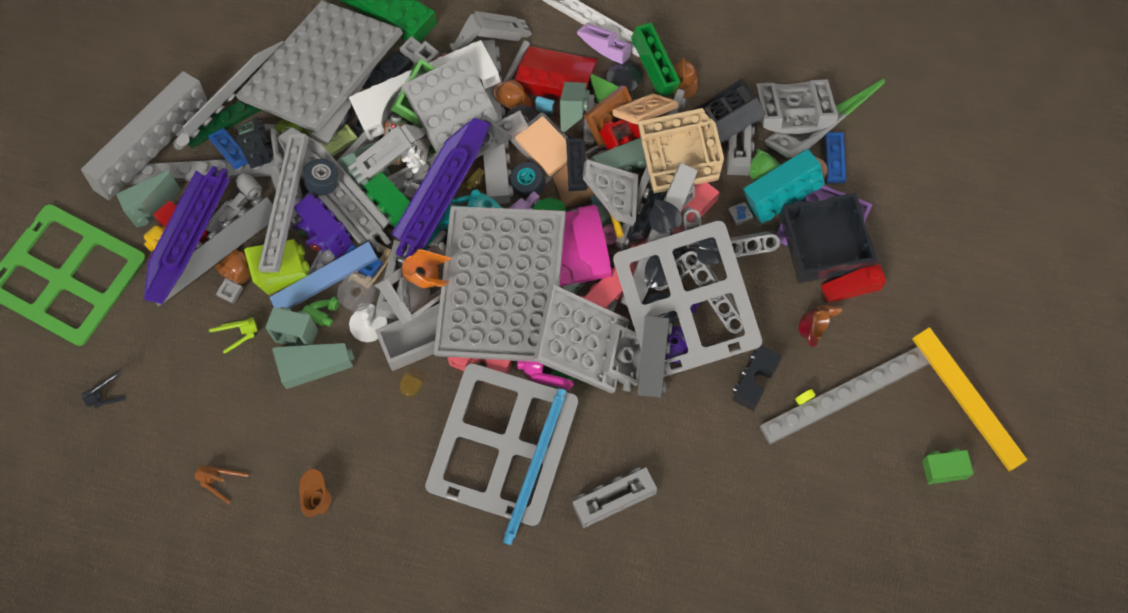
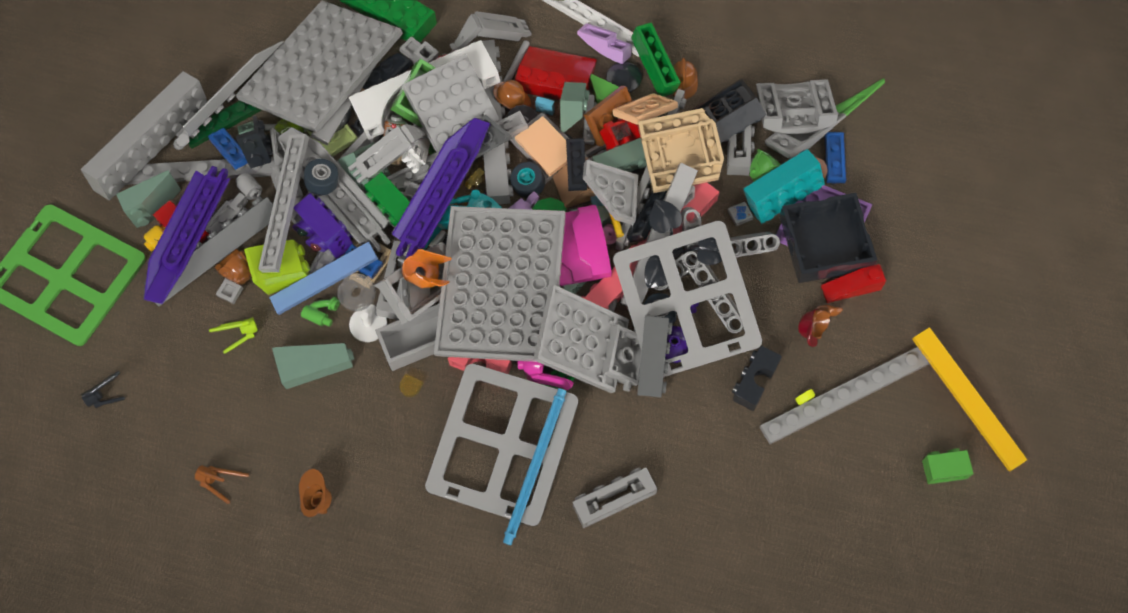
(291, 327): sand green brick -> none

